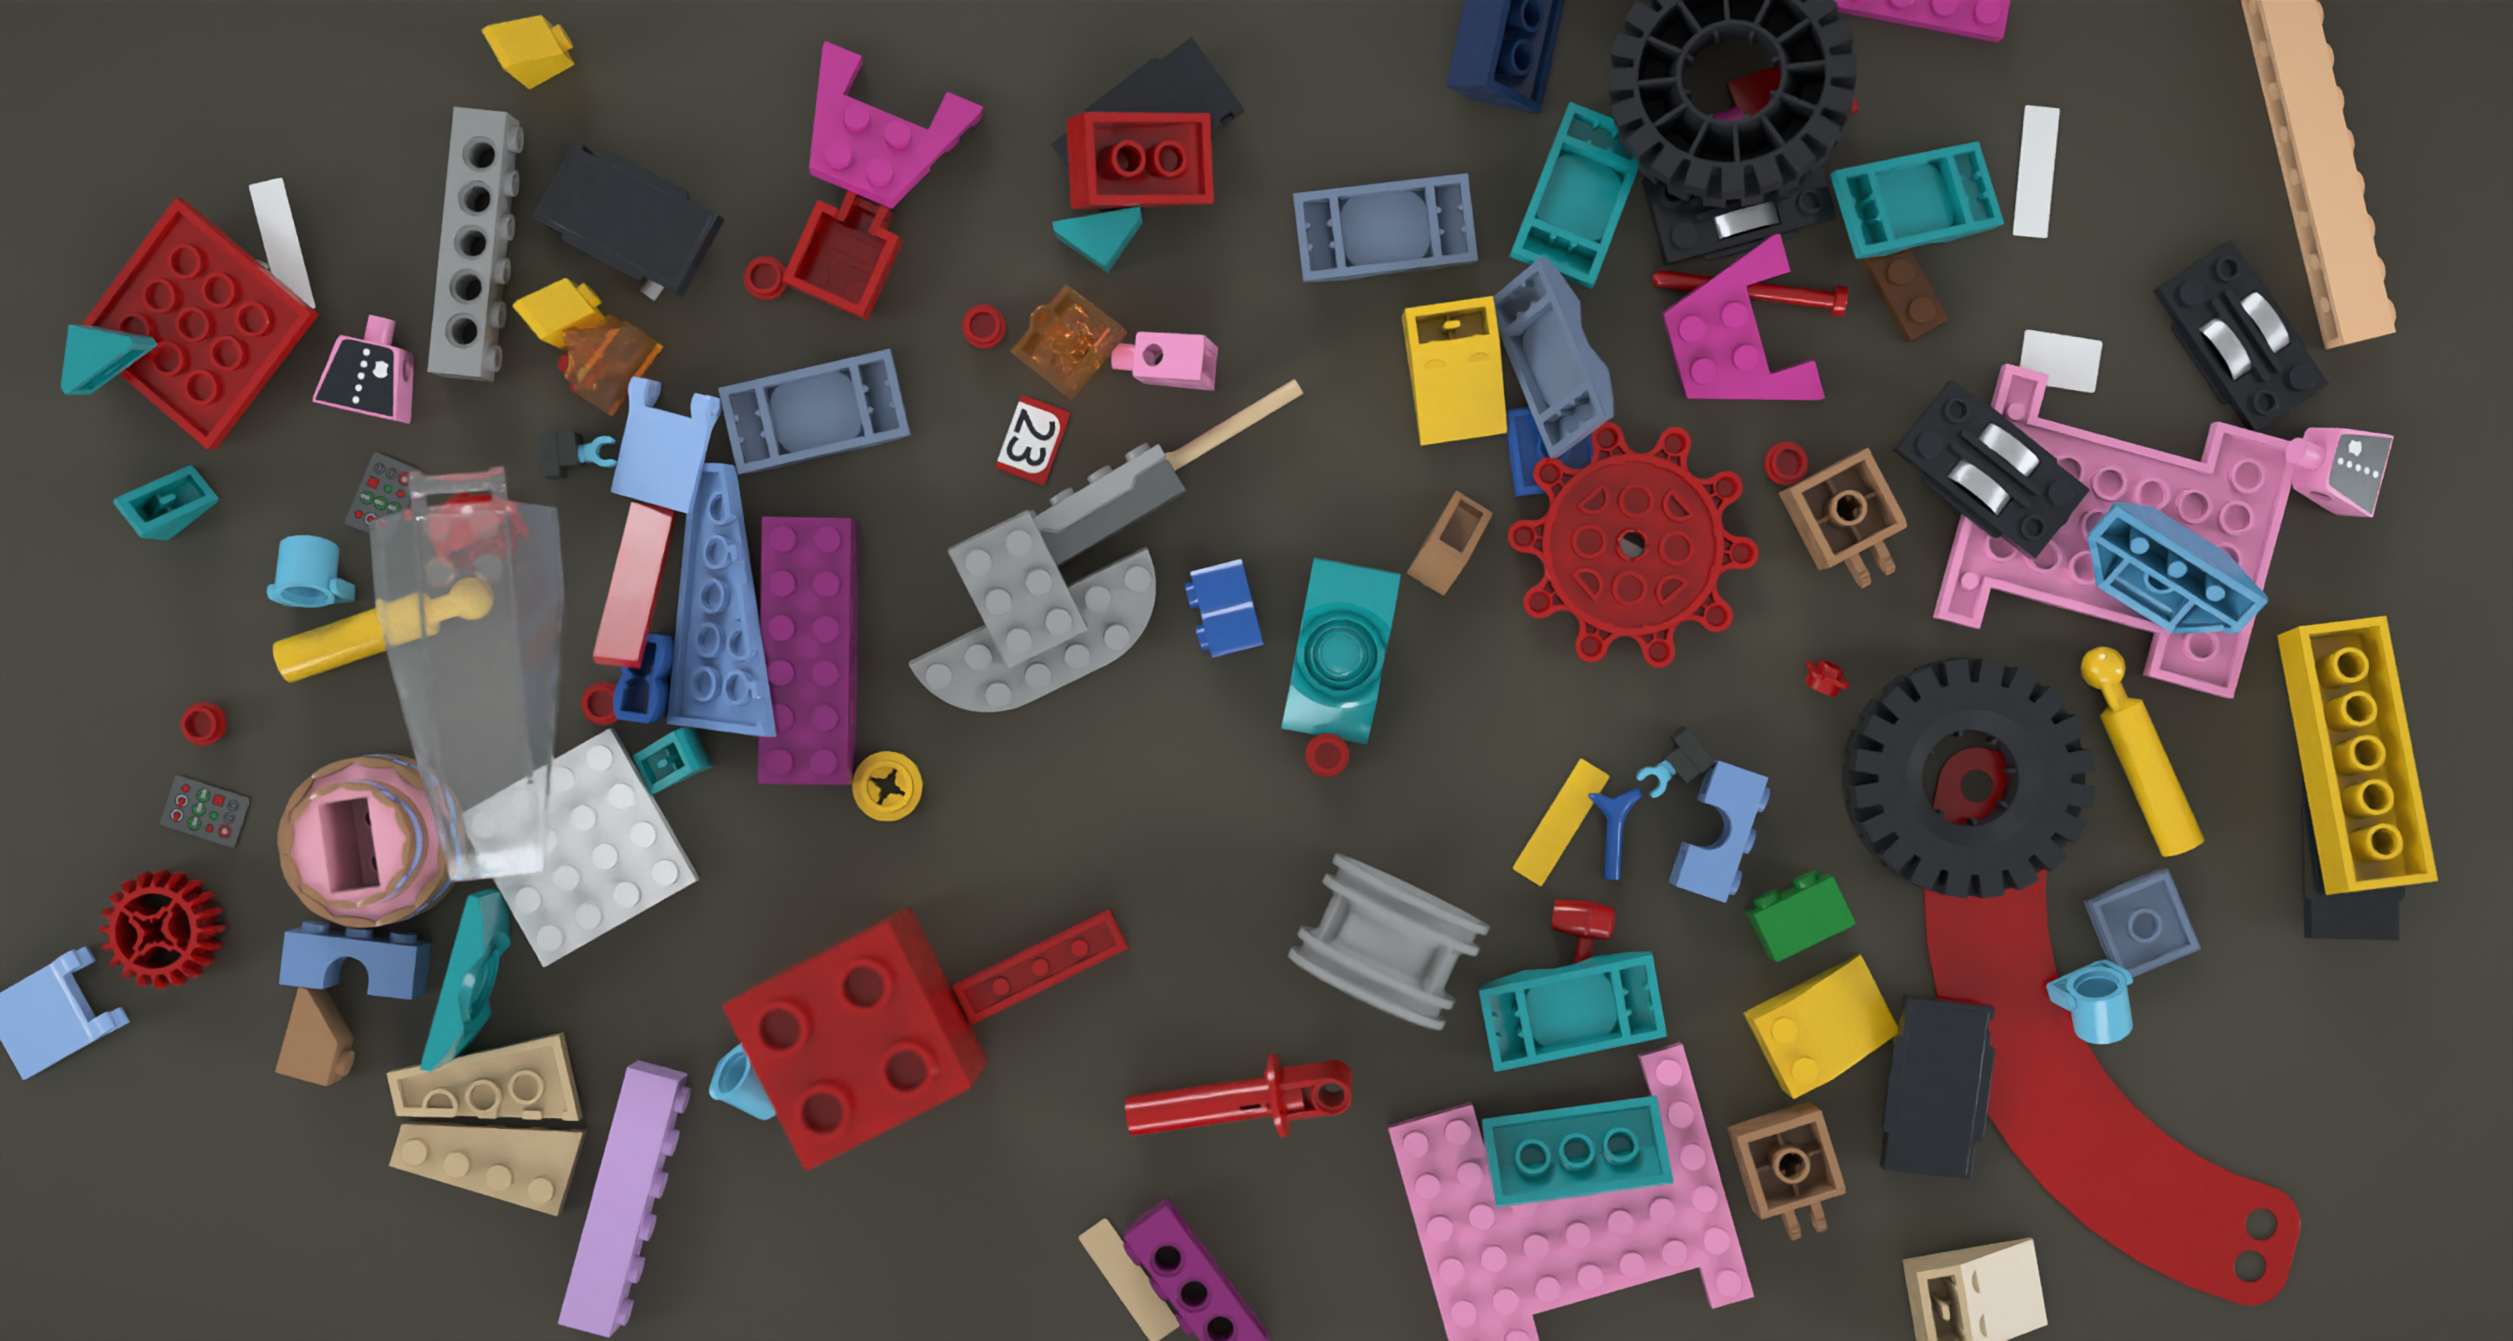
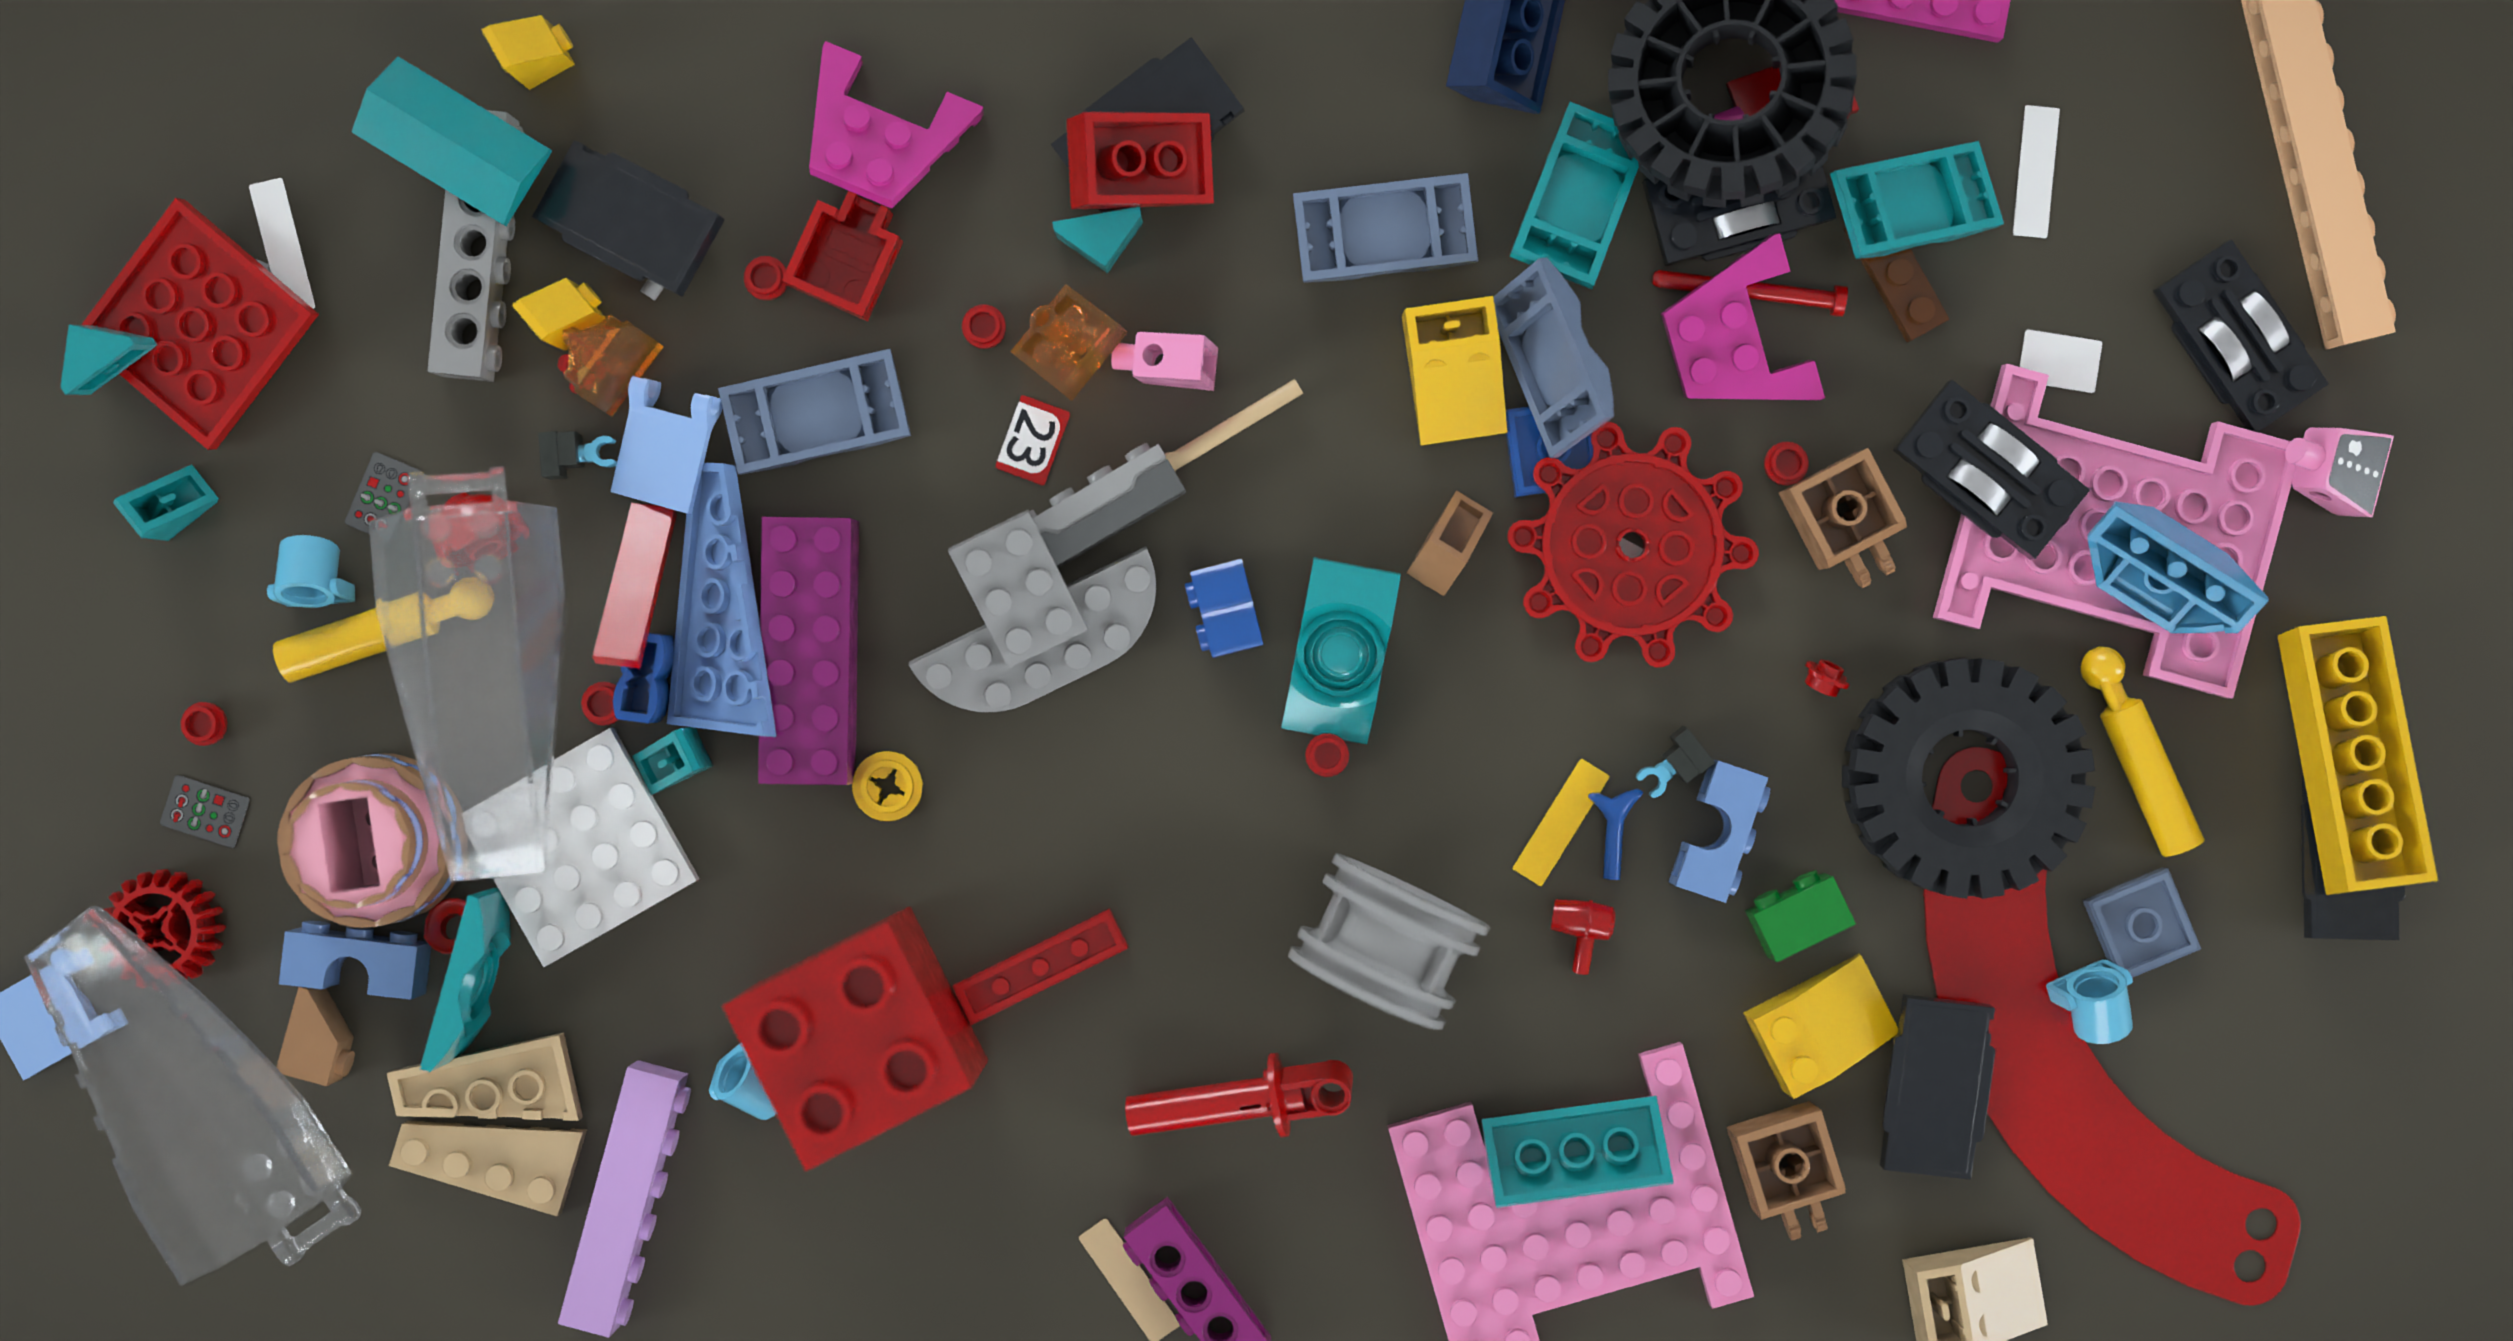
(197, 1115): none -> clear windscreen
(369, 374): torso -> none
(437, 921): none -> red piece
(449, 140): none -> teal slope
(1572, 1009): teal slope -> none

